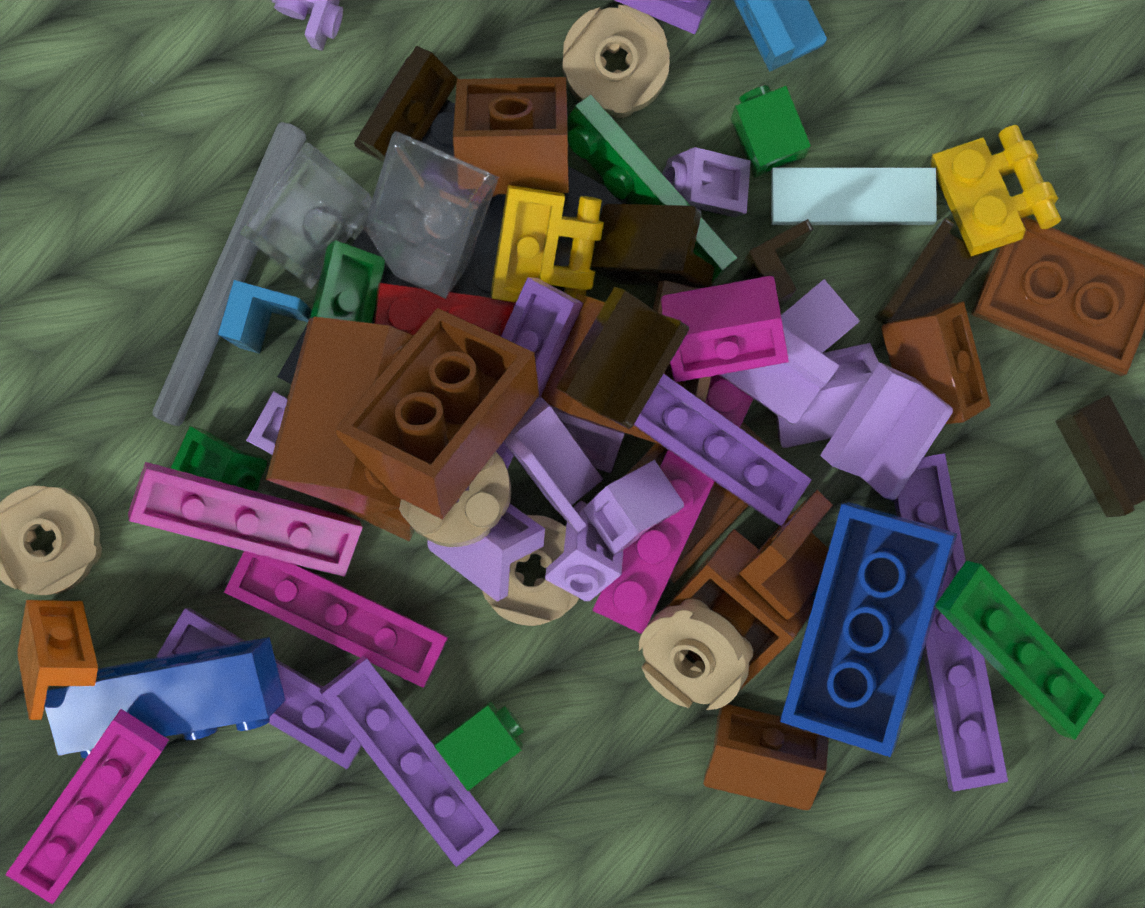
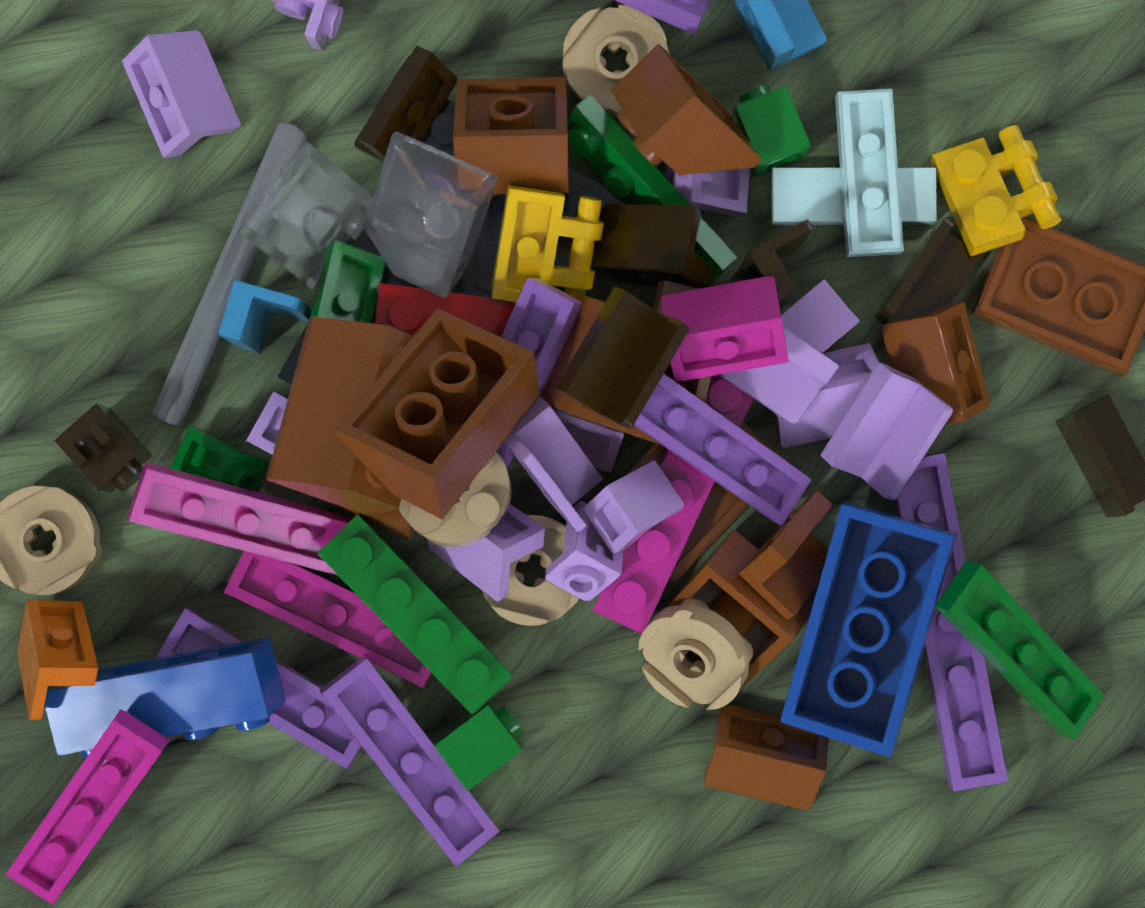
(104, 449): none -> dark brown brick
(179, 90): none -> lavender panel
(415, 614): none -> green plate
(679, 119): none -> dark orange slope
(869, 173): none -> light aqua tile

